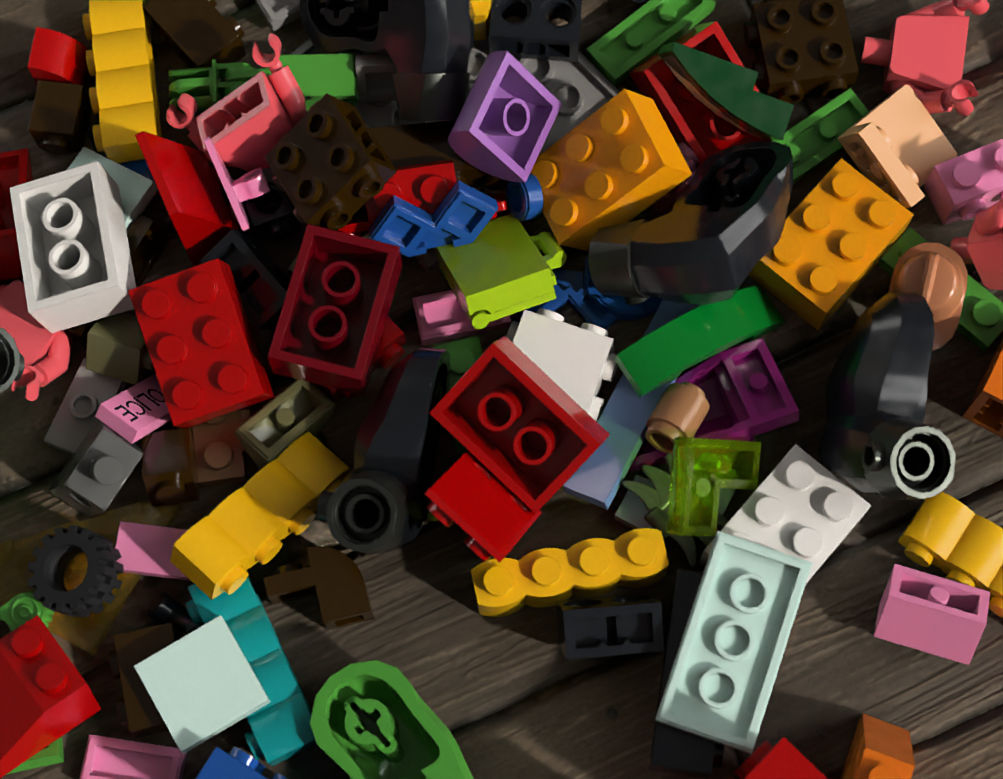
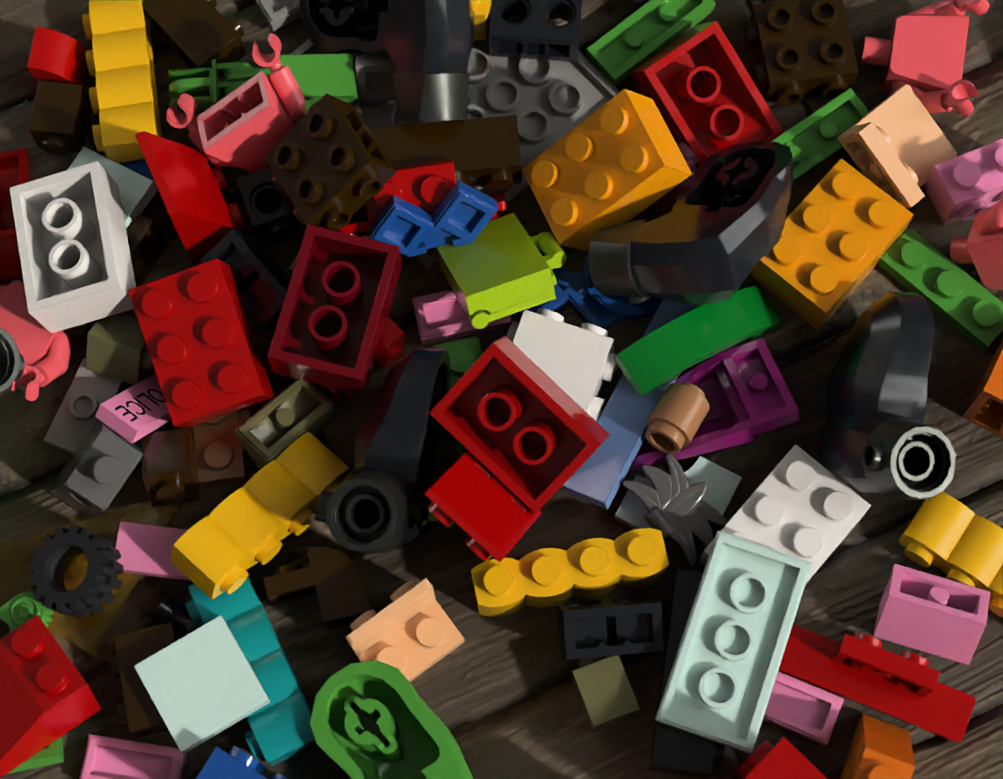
(246, 187): bright pink piece -> none
(407, 633): none -> light nougat bracket
(504, 119): medium lavender brick -> none
(525, 199): blue tile -> none
(604, 691): none -> olive brick
(697, 475): clear neon green brick -> none
(728, 91): dark green slope -> none
(802, 709): none -> bright pink tile
(879, 680): none -> red bracket
(938, 276): nougat piece -> none

